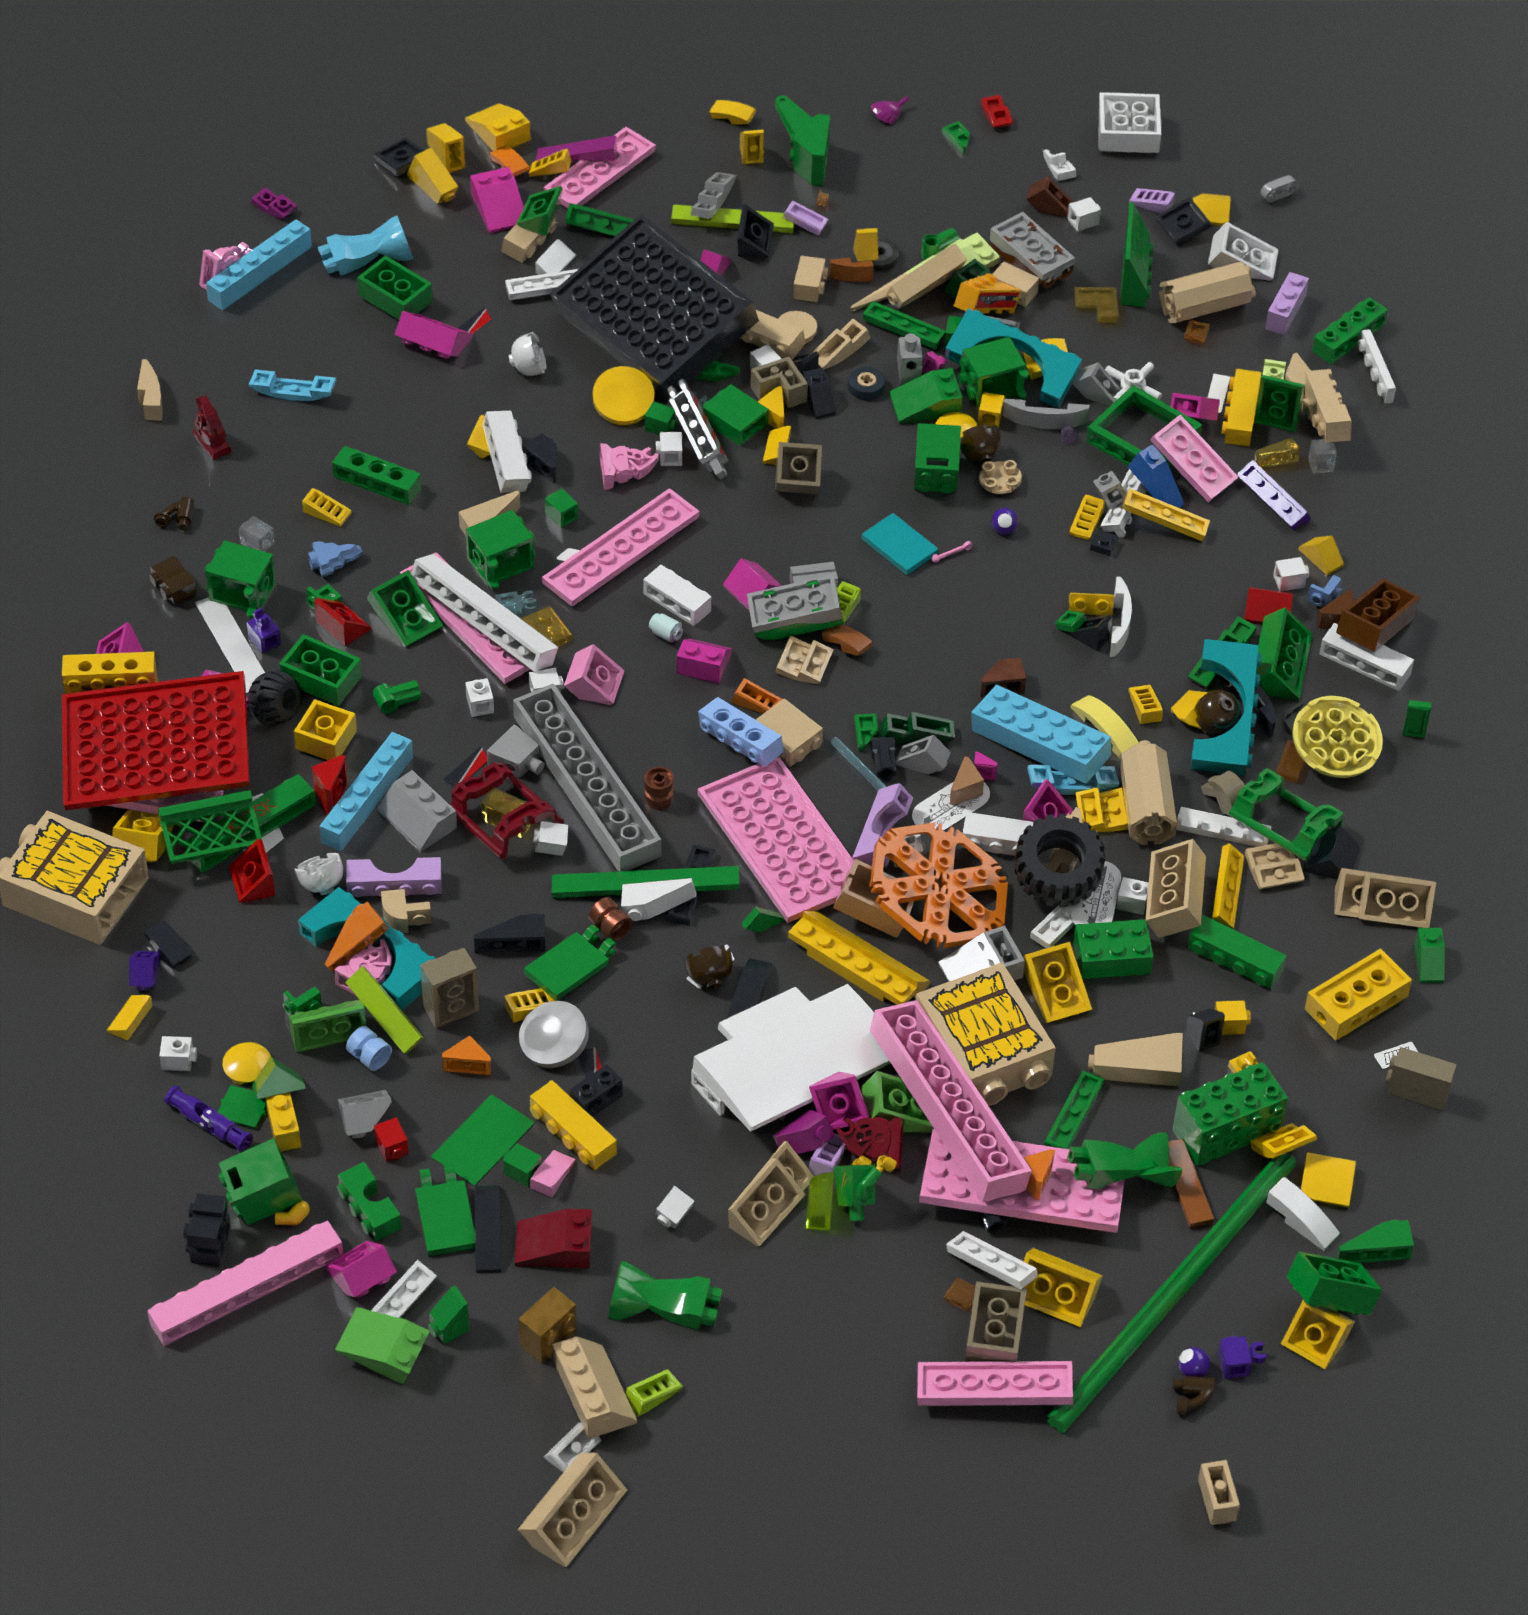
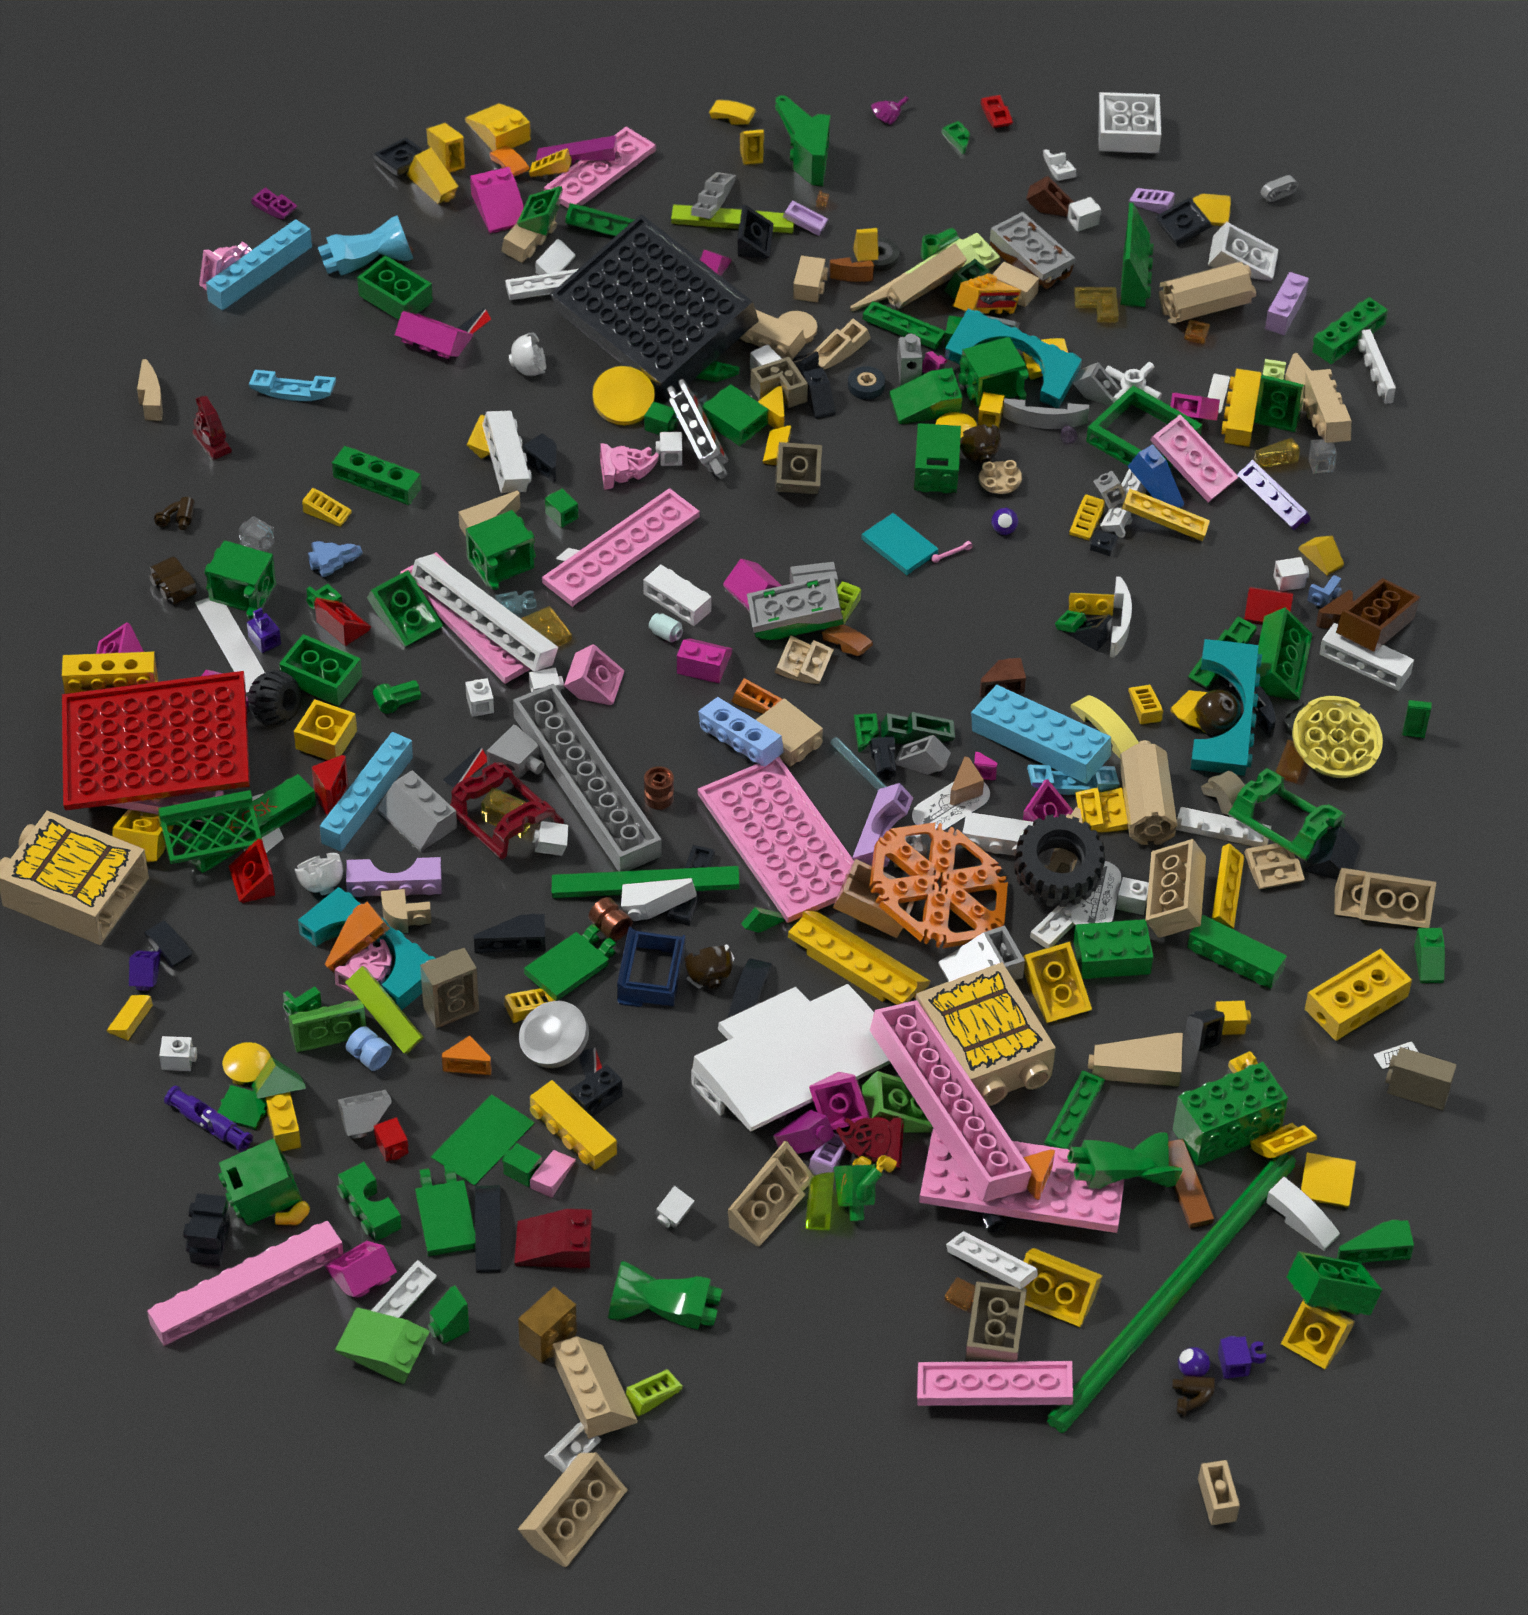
(636, 993): none -> dark blue piece

